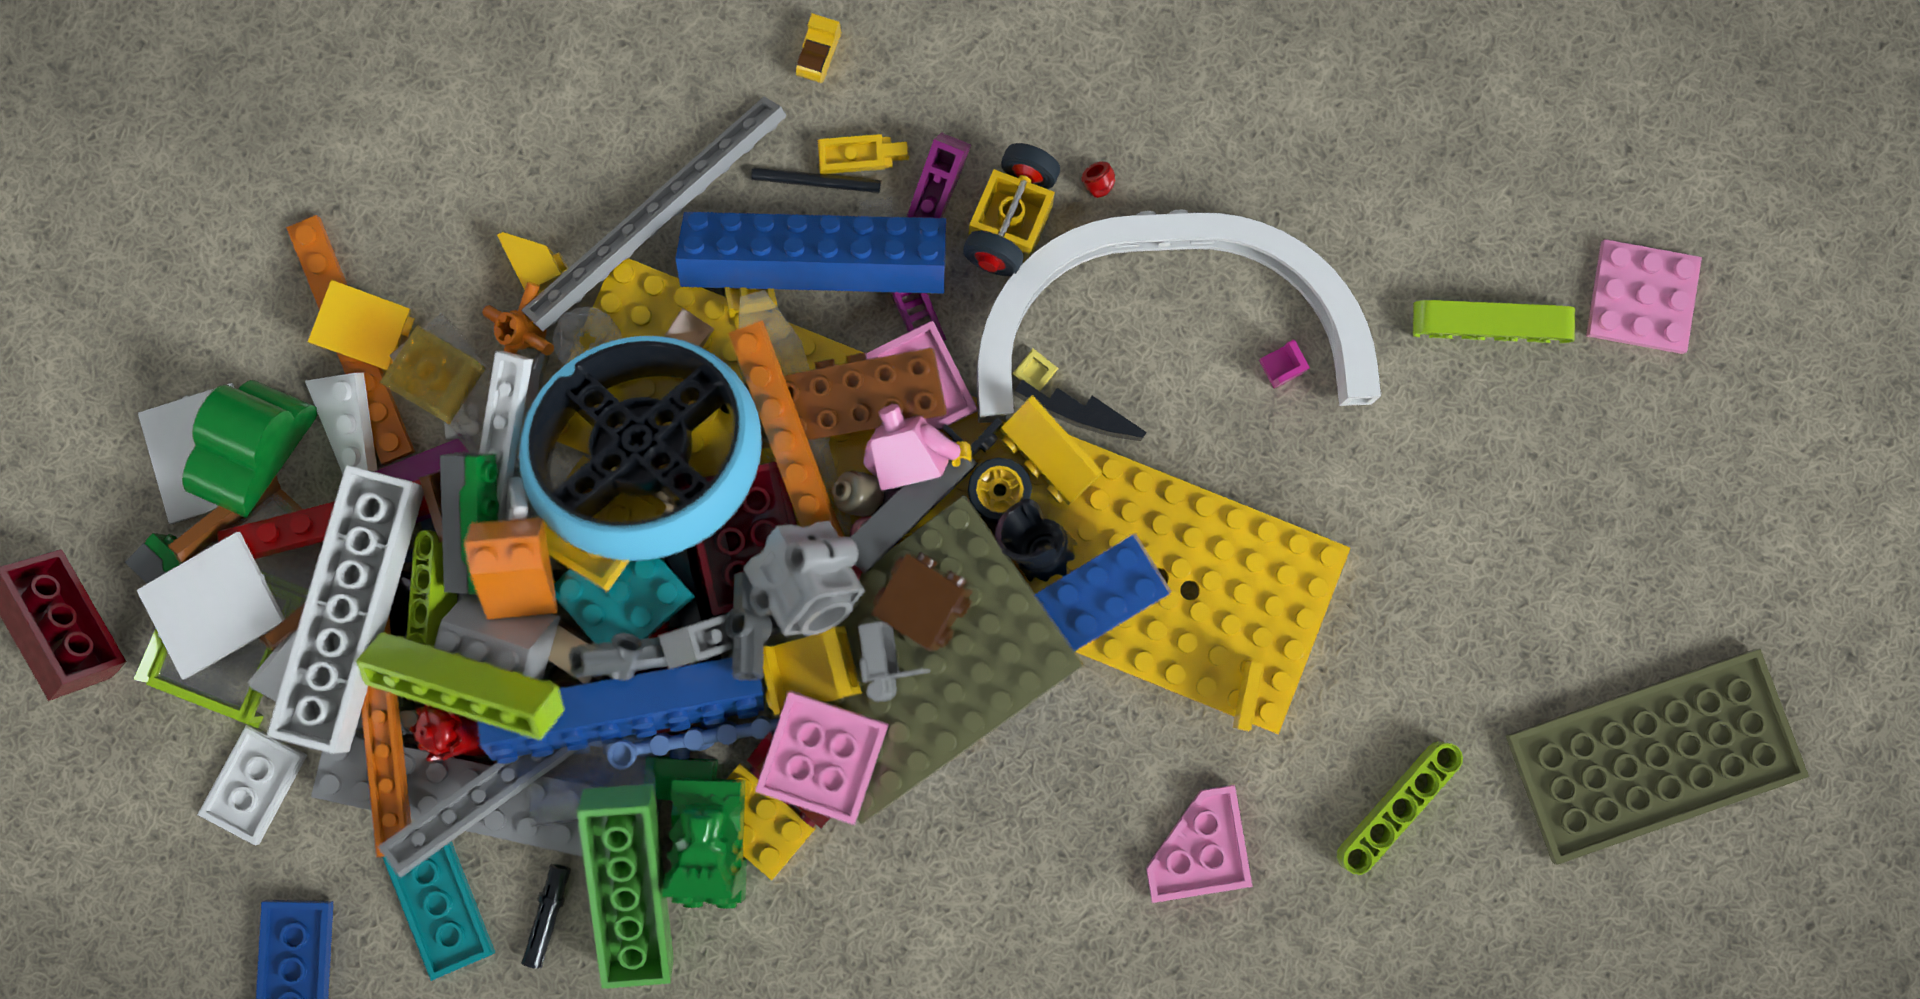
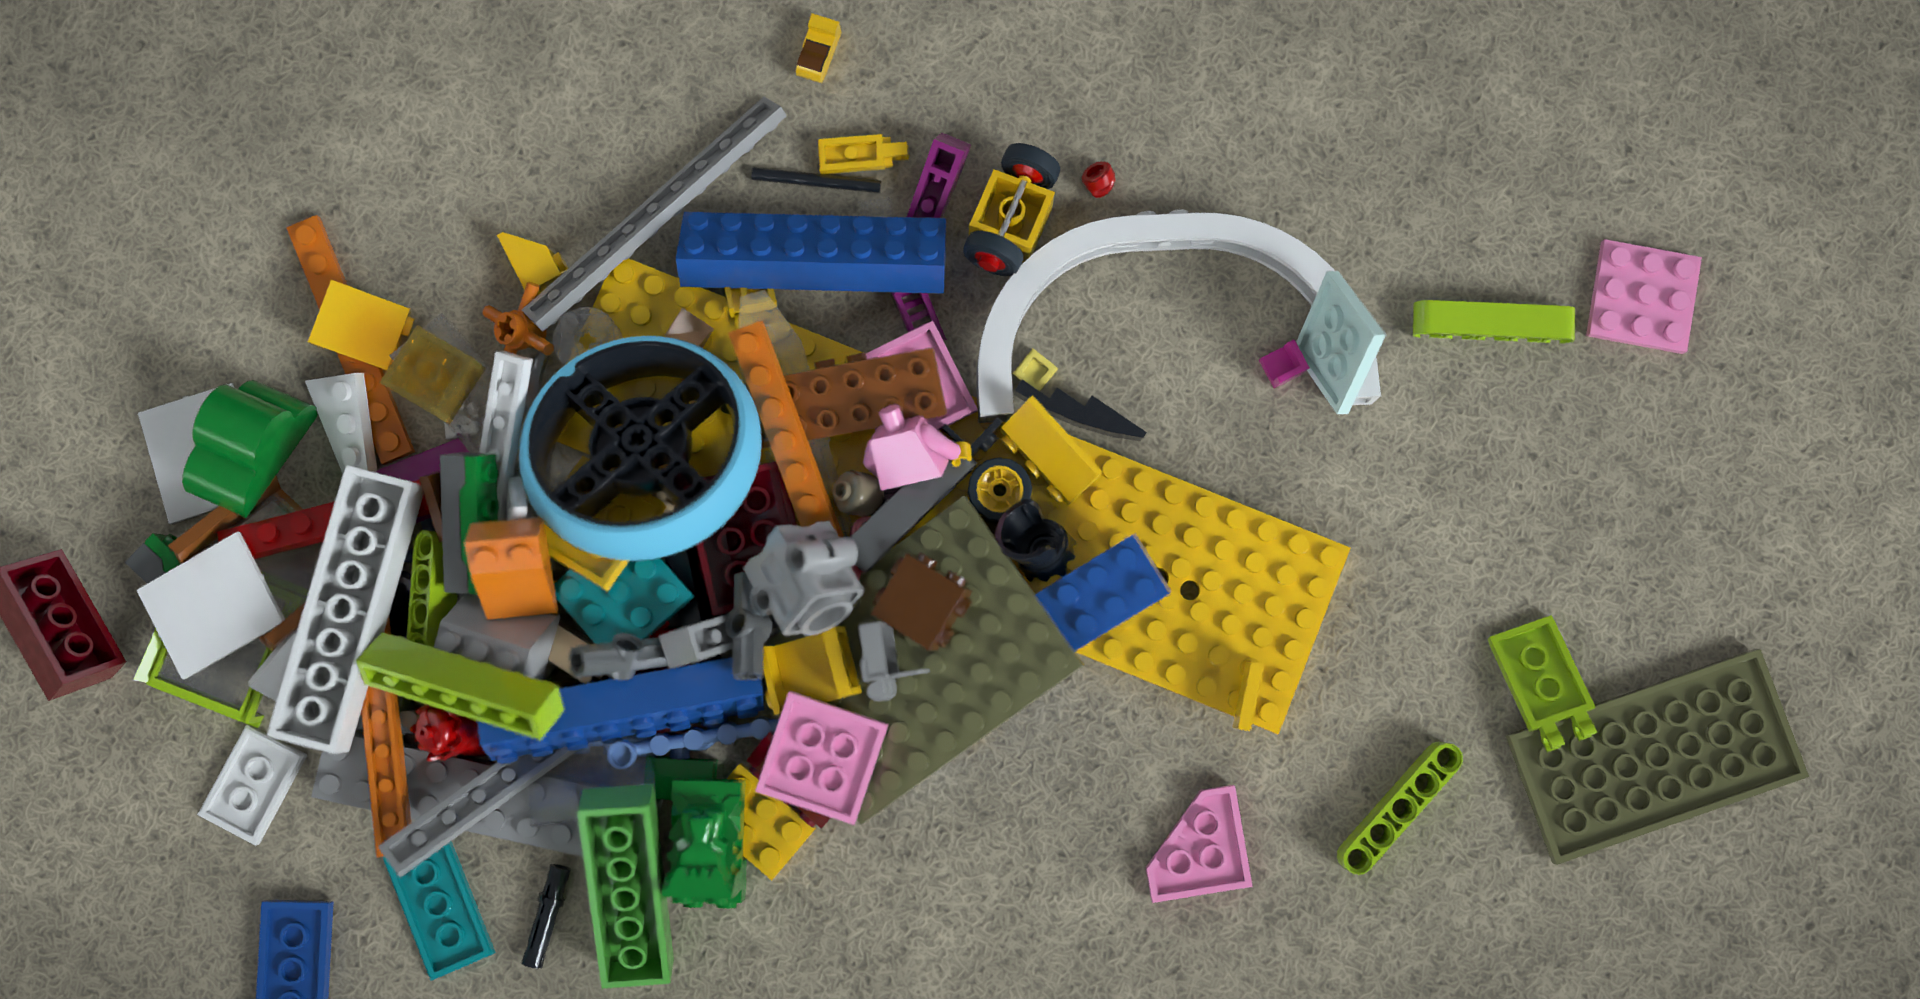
(1339, 342): none -> light aqua plate
(1544, 680): none -> lime tile

